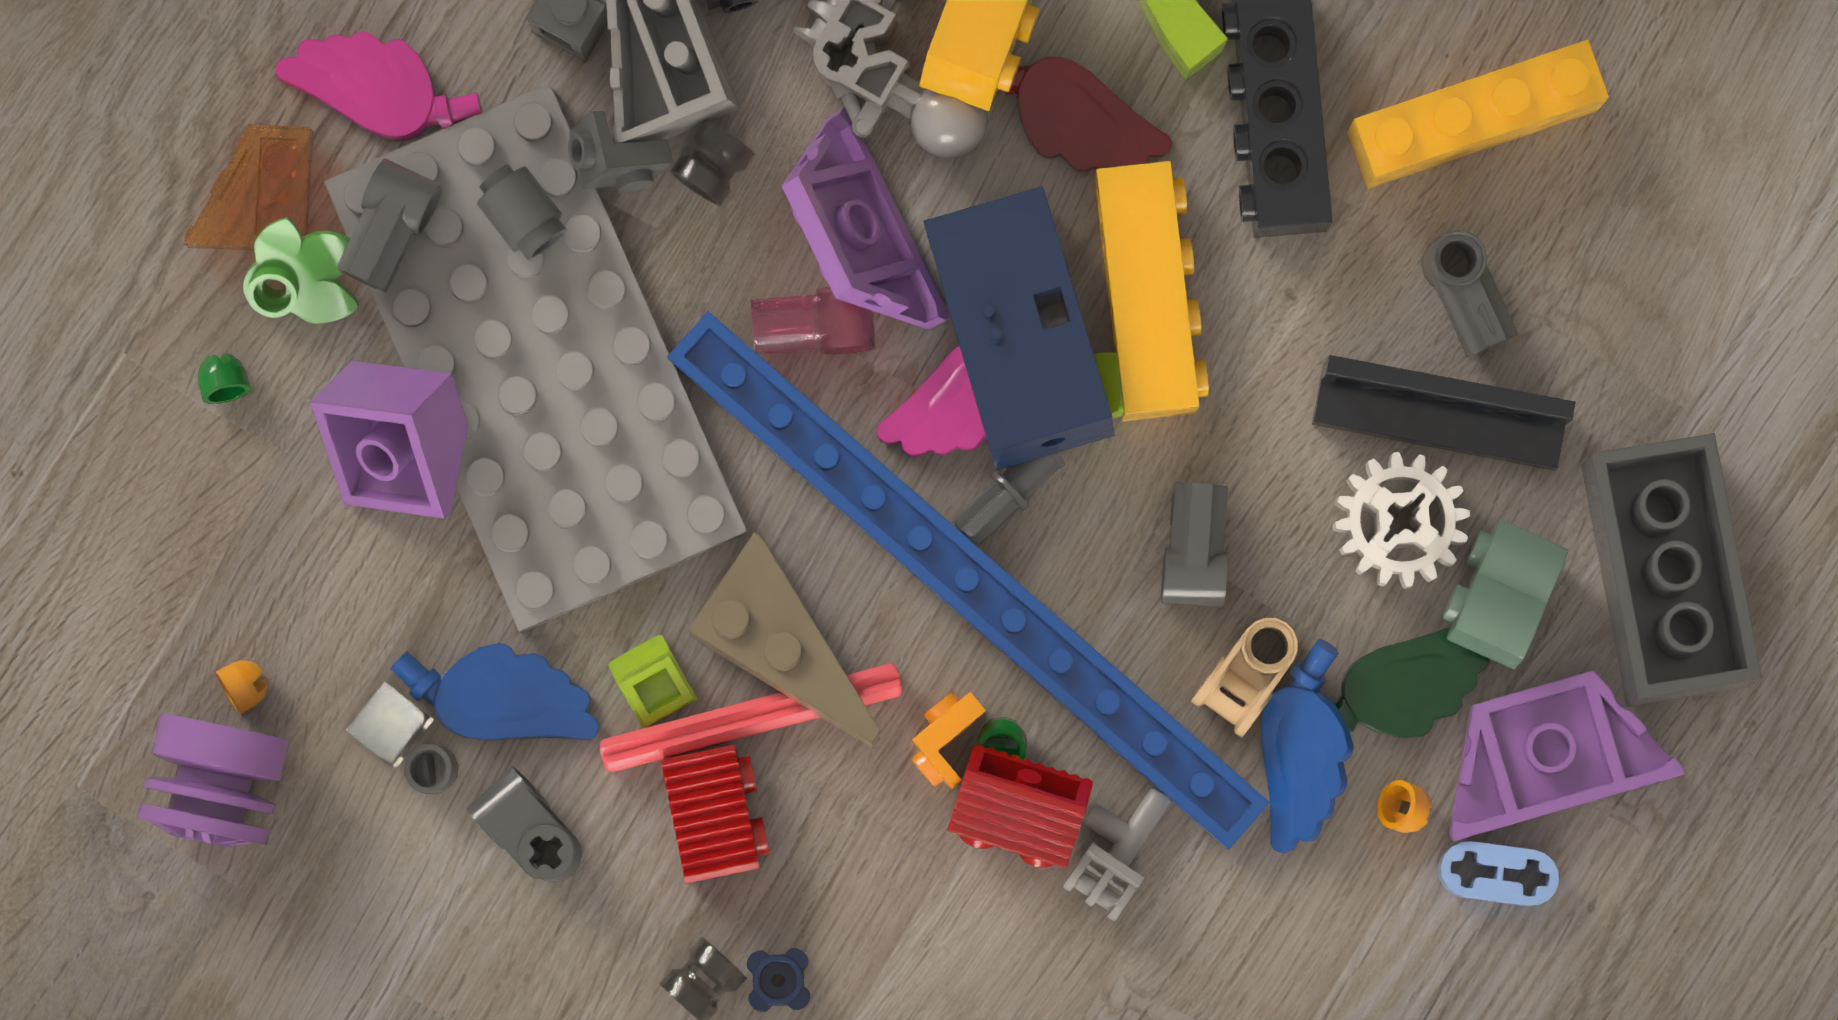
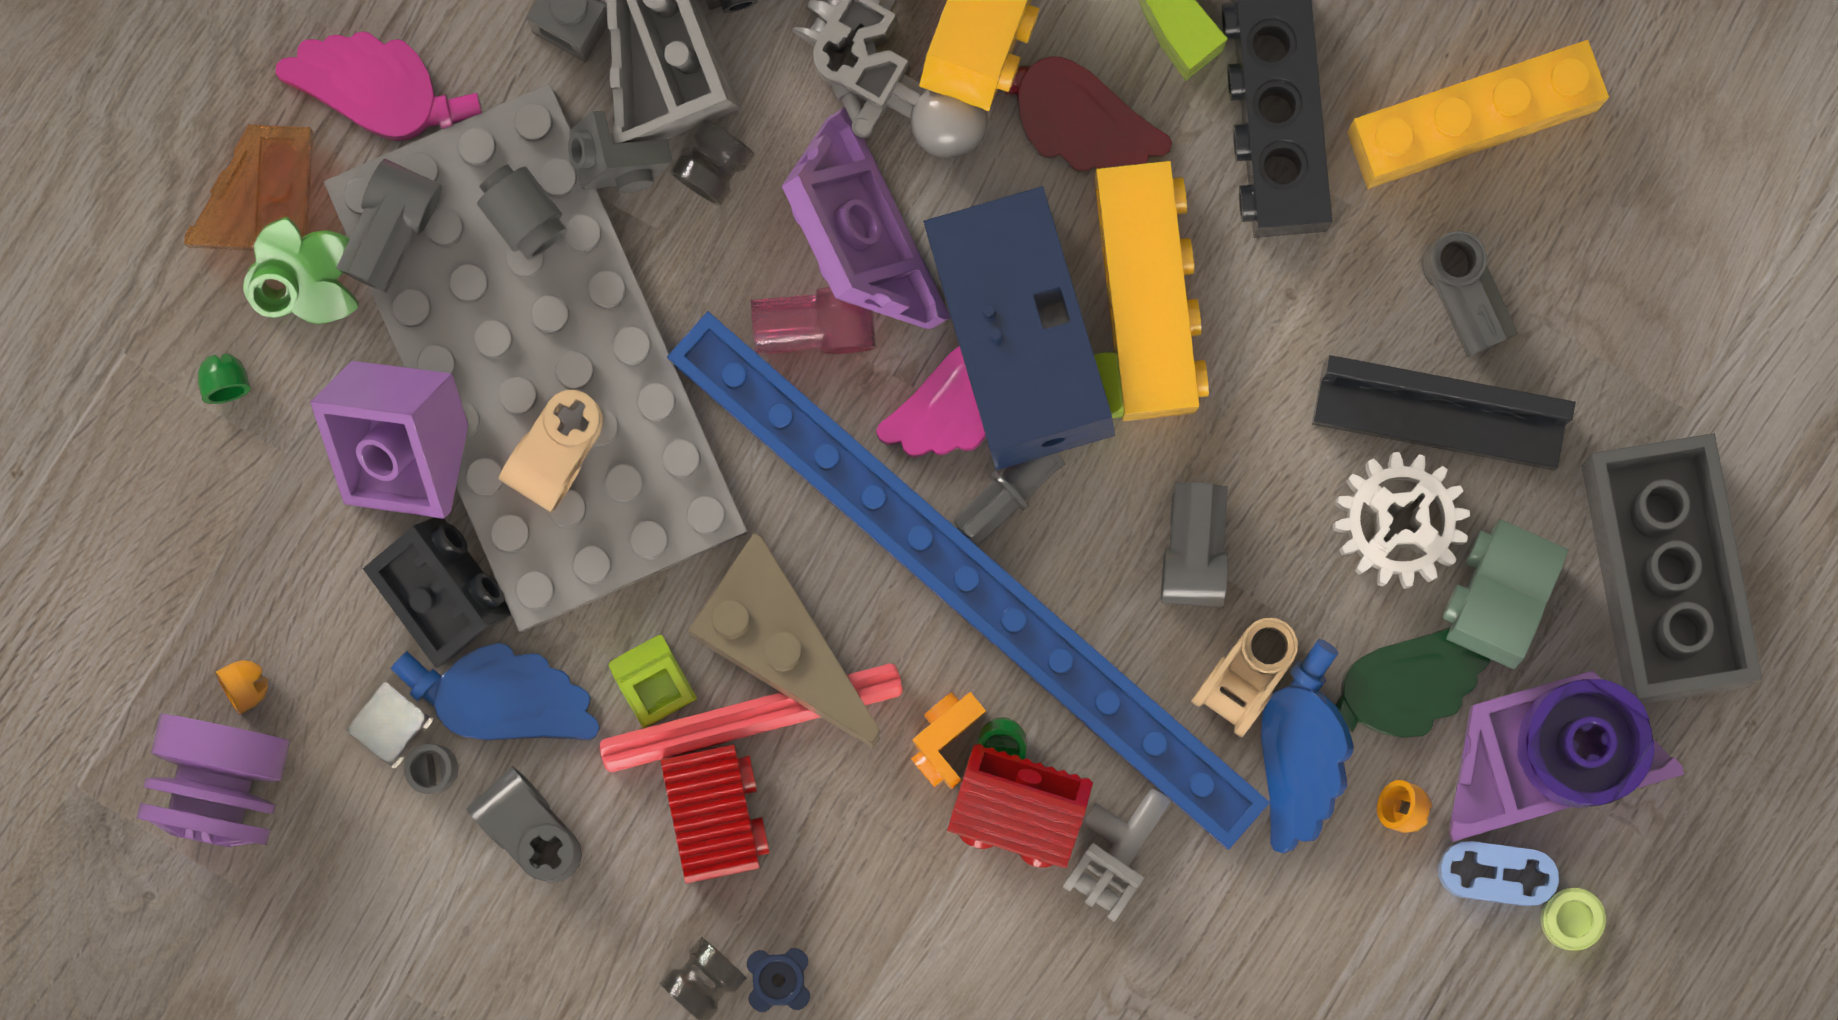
(438, 589): none -> black bracket
(547, 460): none -> tan piece
(1573, 919): none -> yellowish green tile
(1621, 736): none -> dark purple brick

